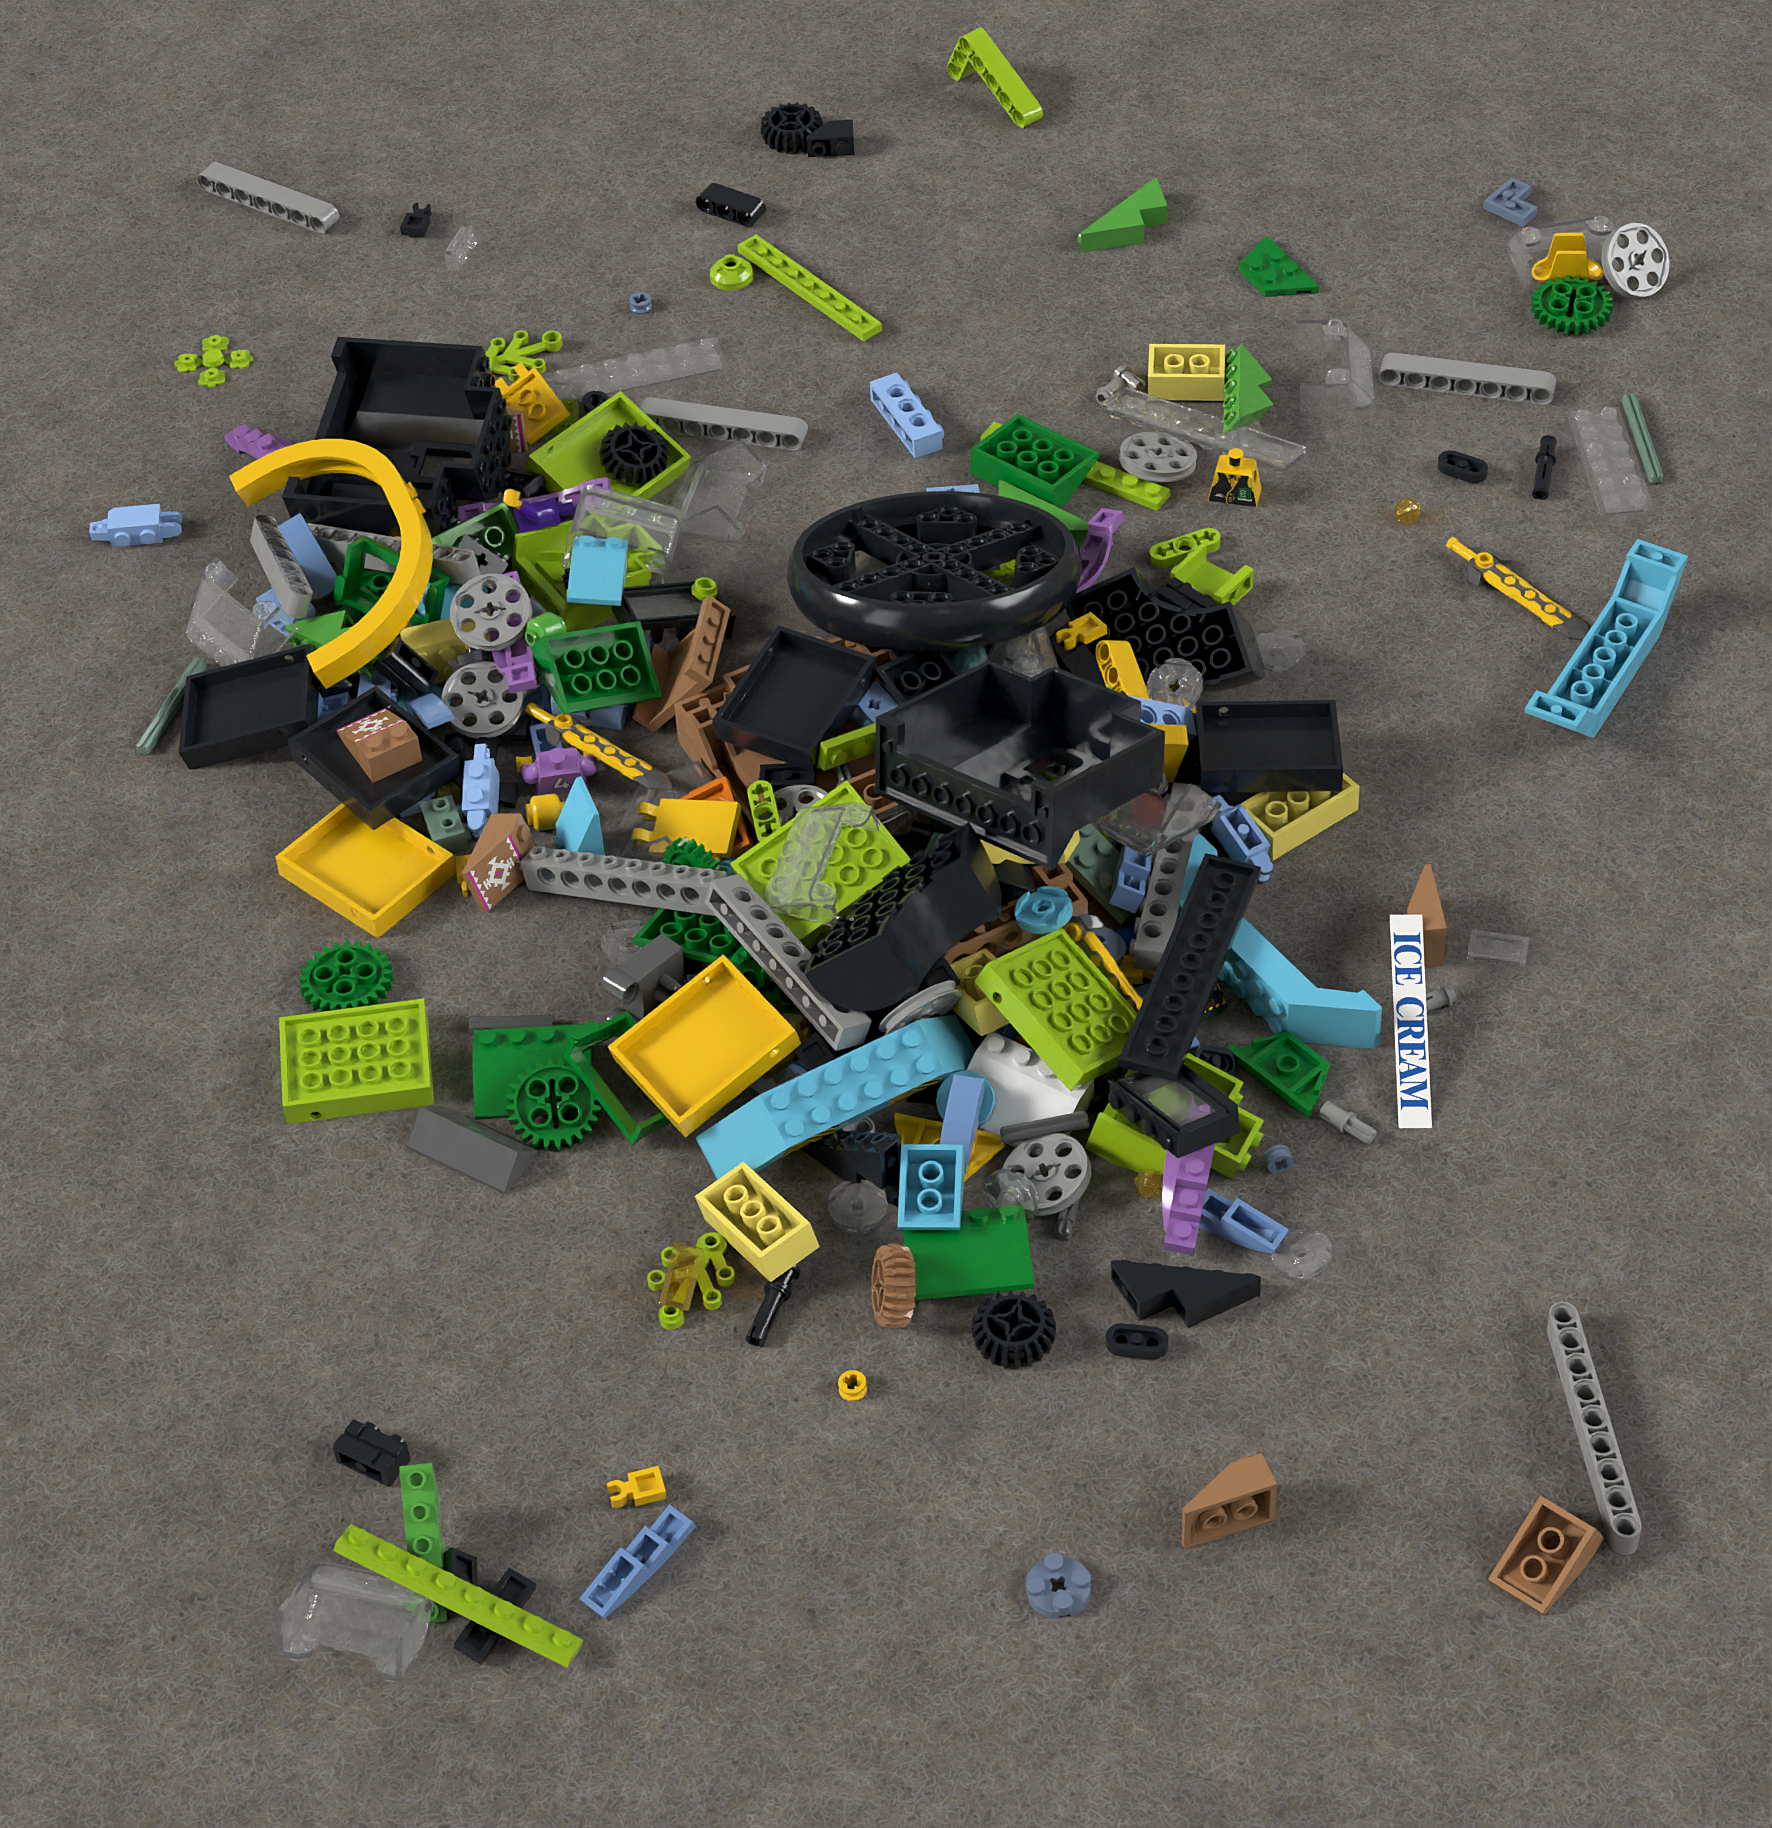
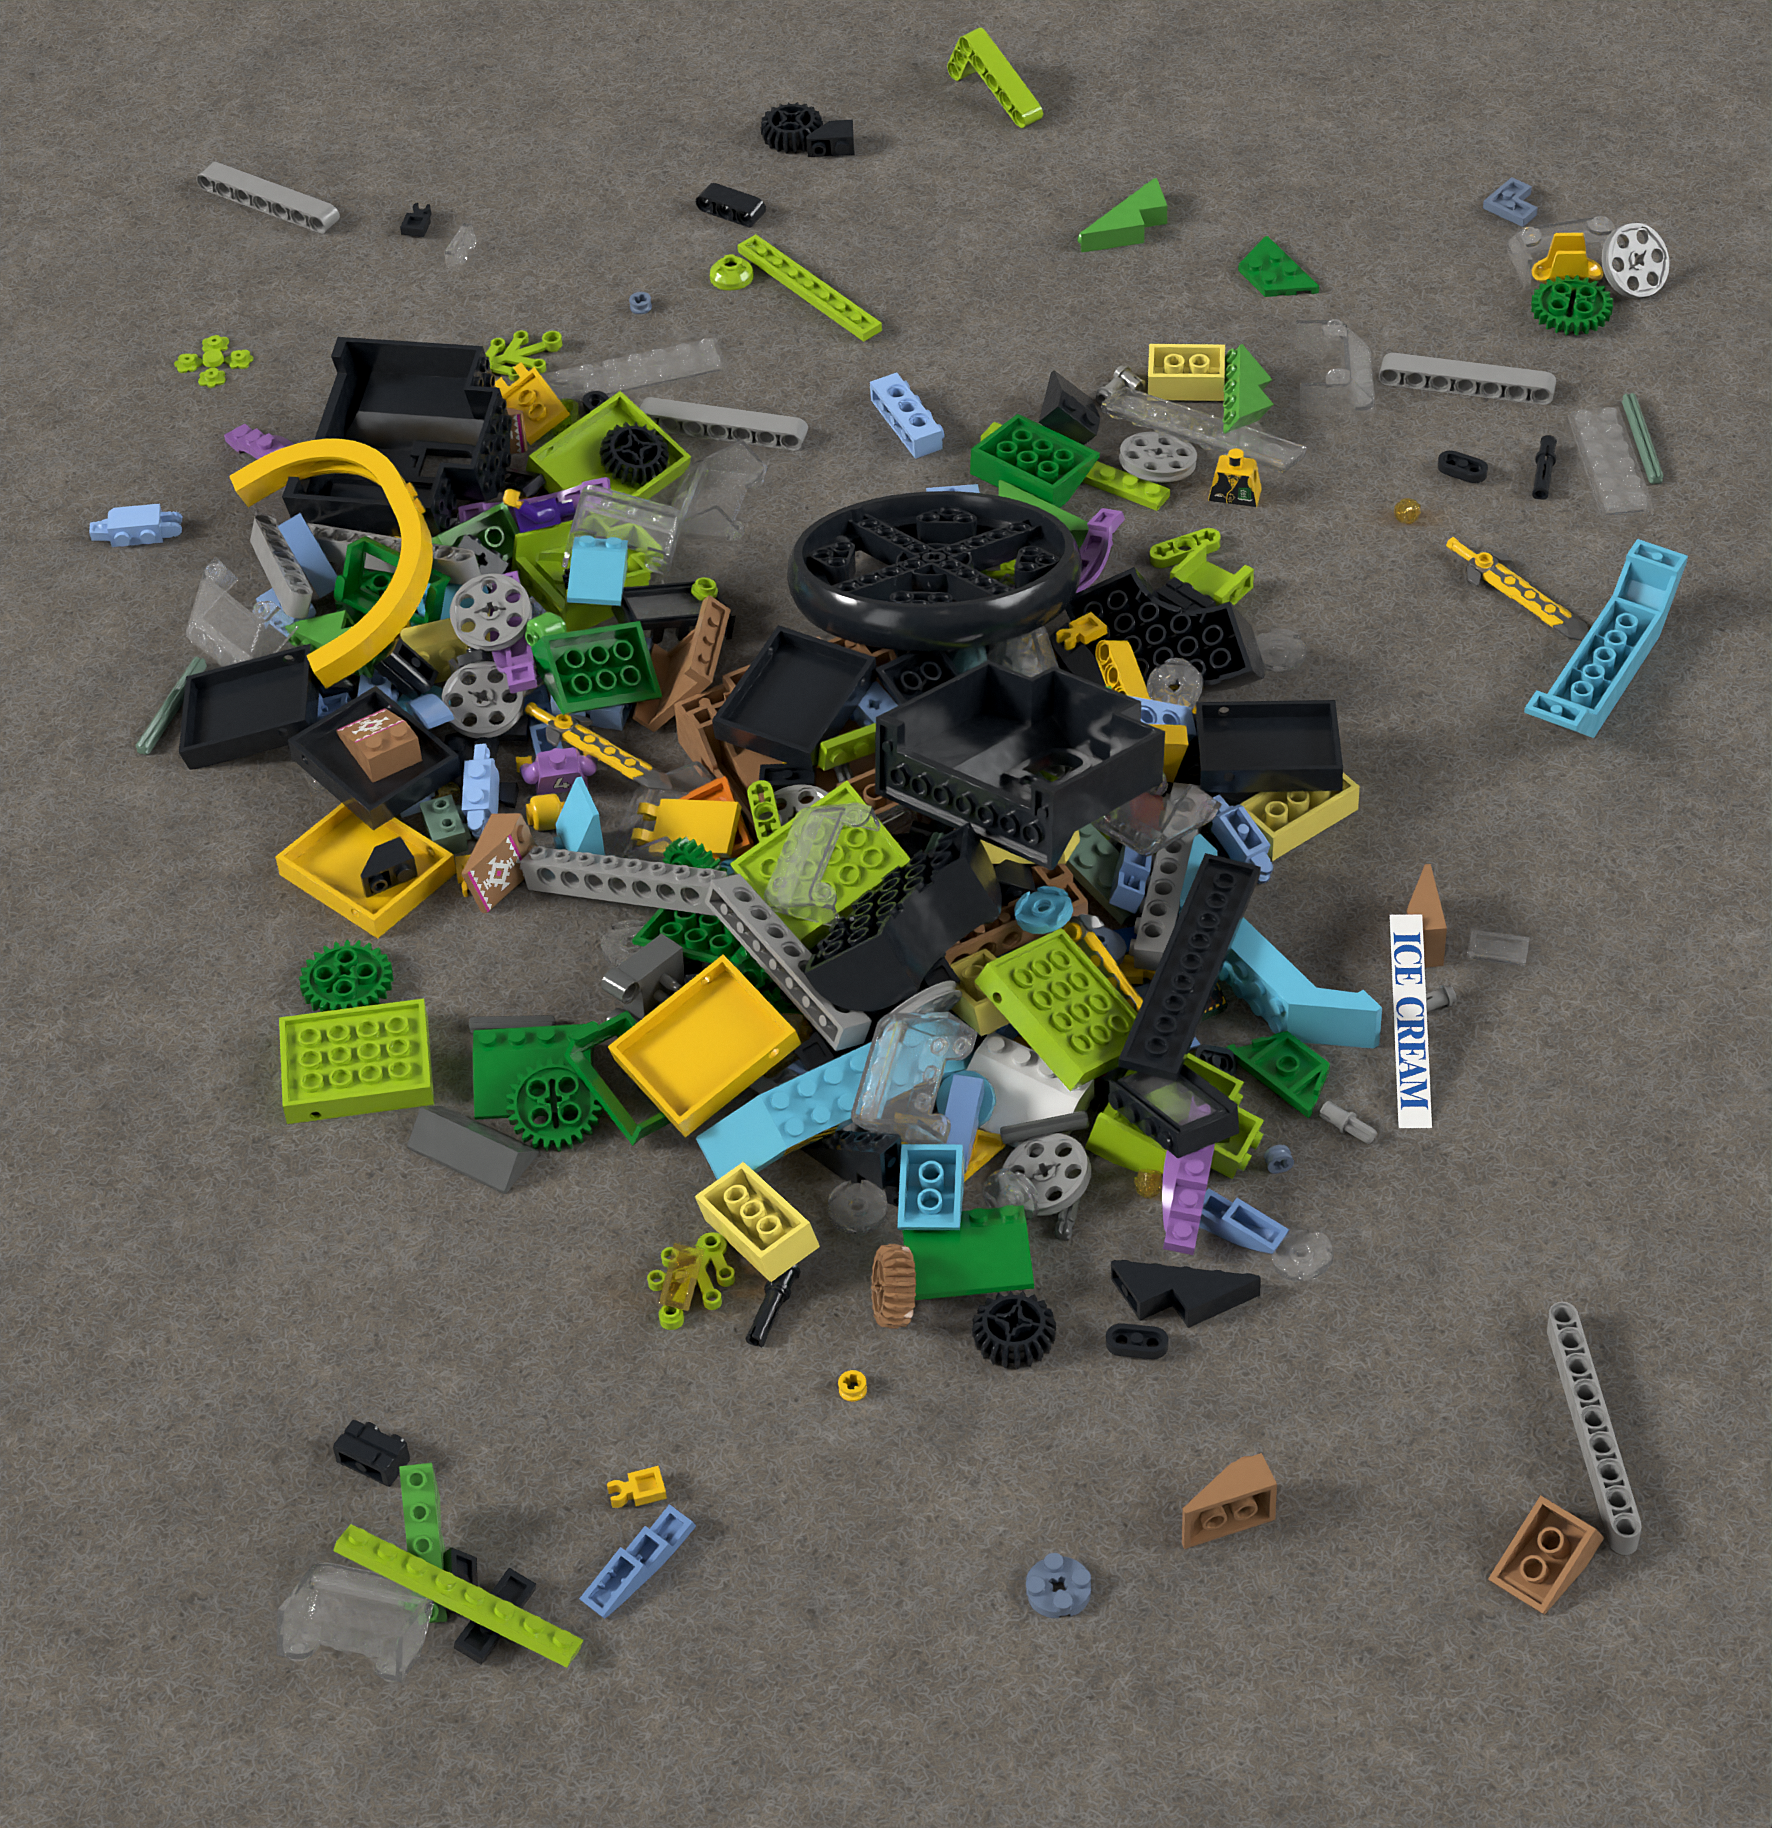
(387, 867): none -> black slope
(906, 1074): none -> clear windscreen
(1069, 410): none -> black slope

